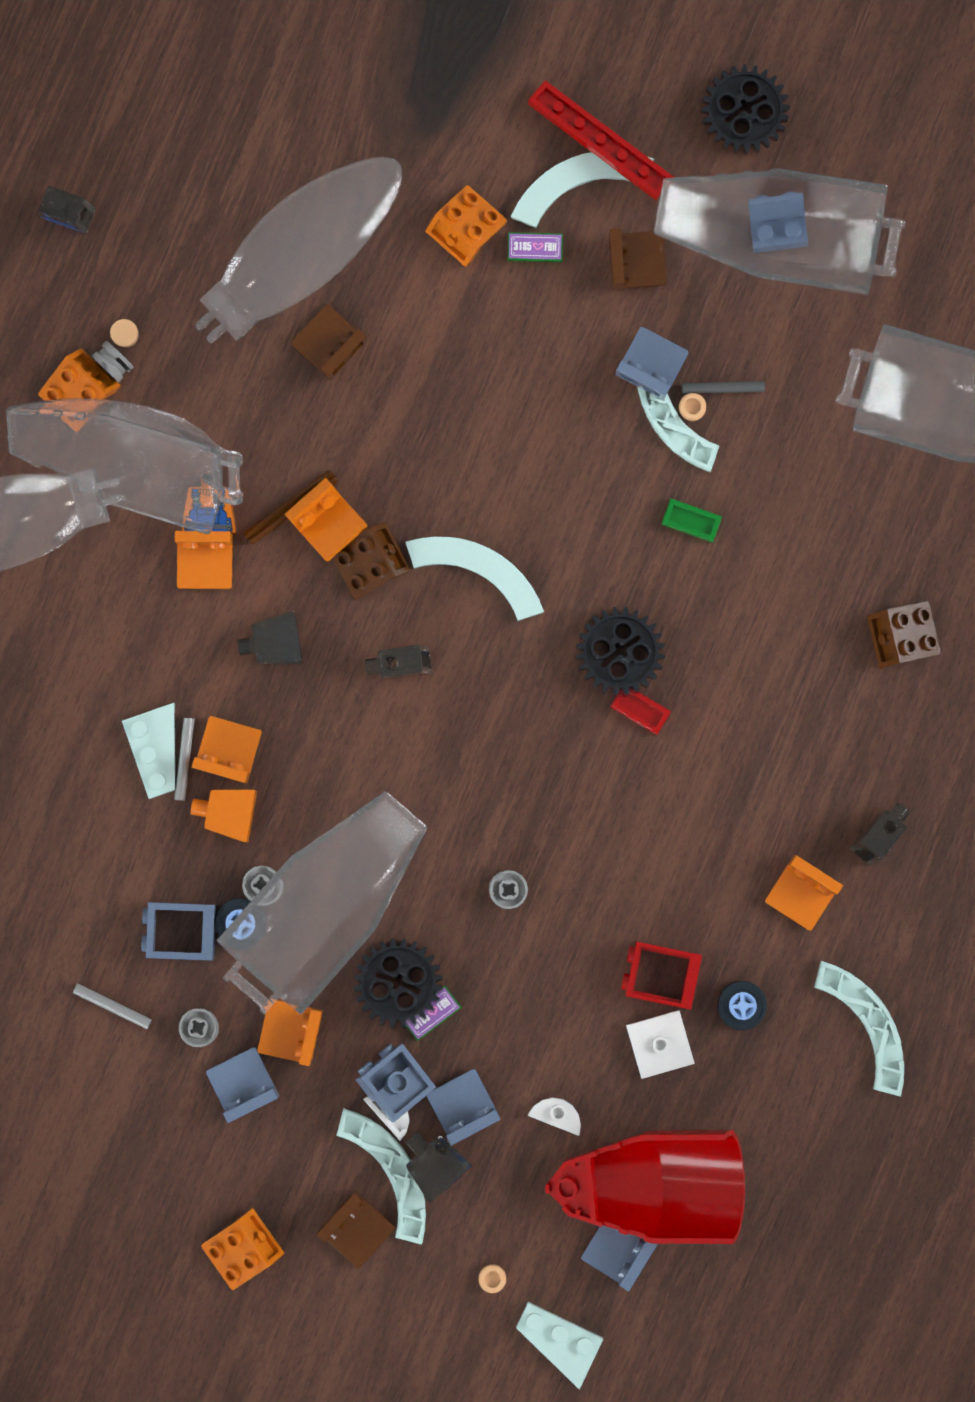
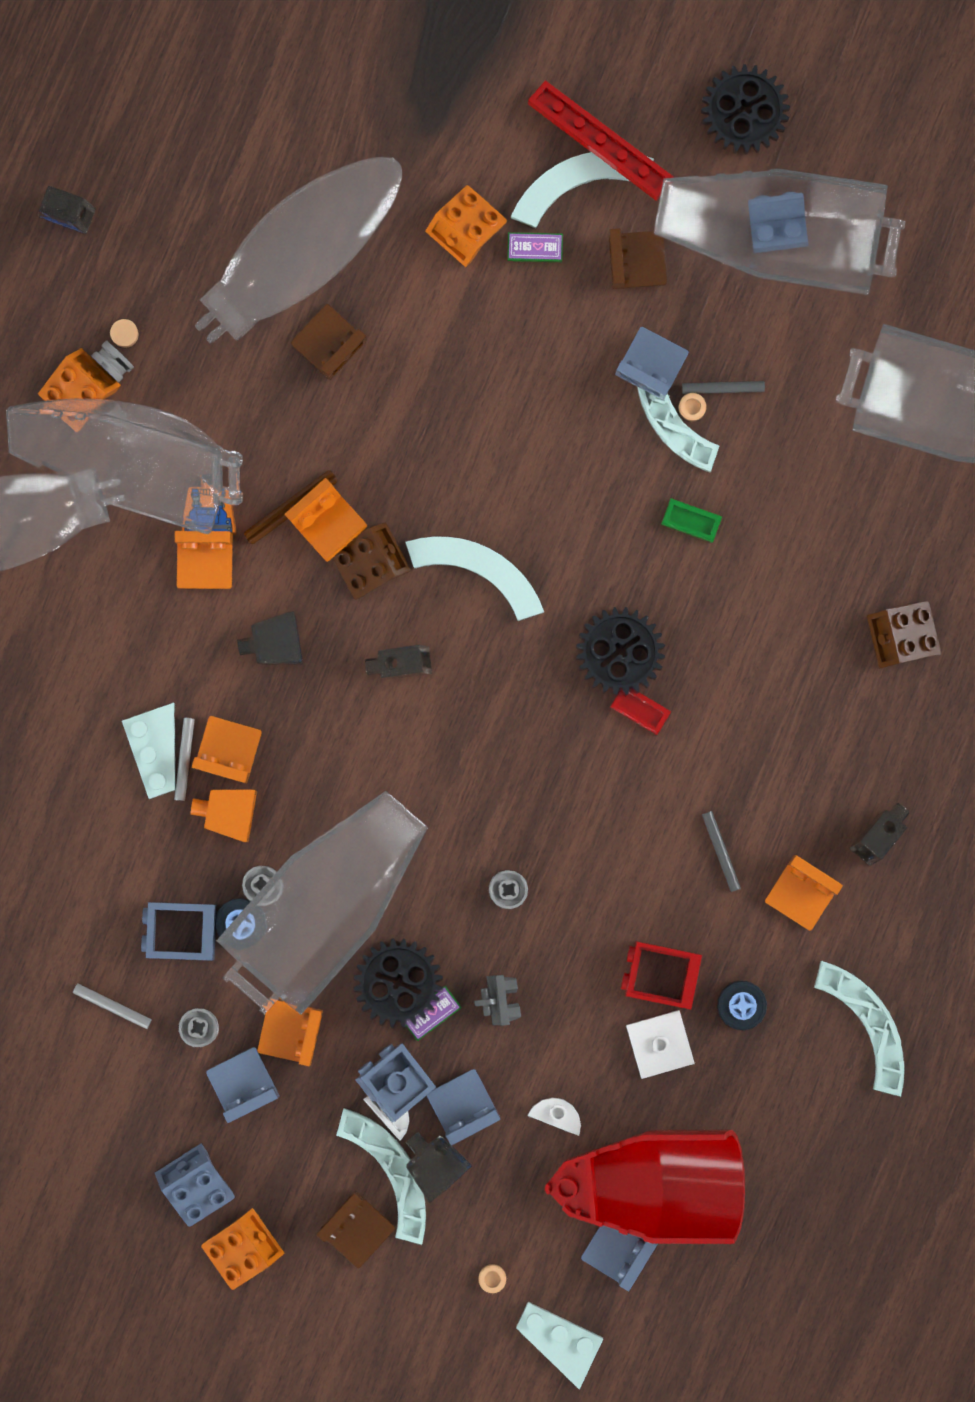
(194, 1185): none -> sand blue bracket
(495, 1001): none -> dark grey hips
(721, 851): none -> dark grey bar

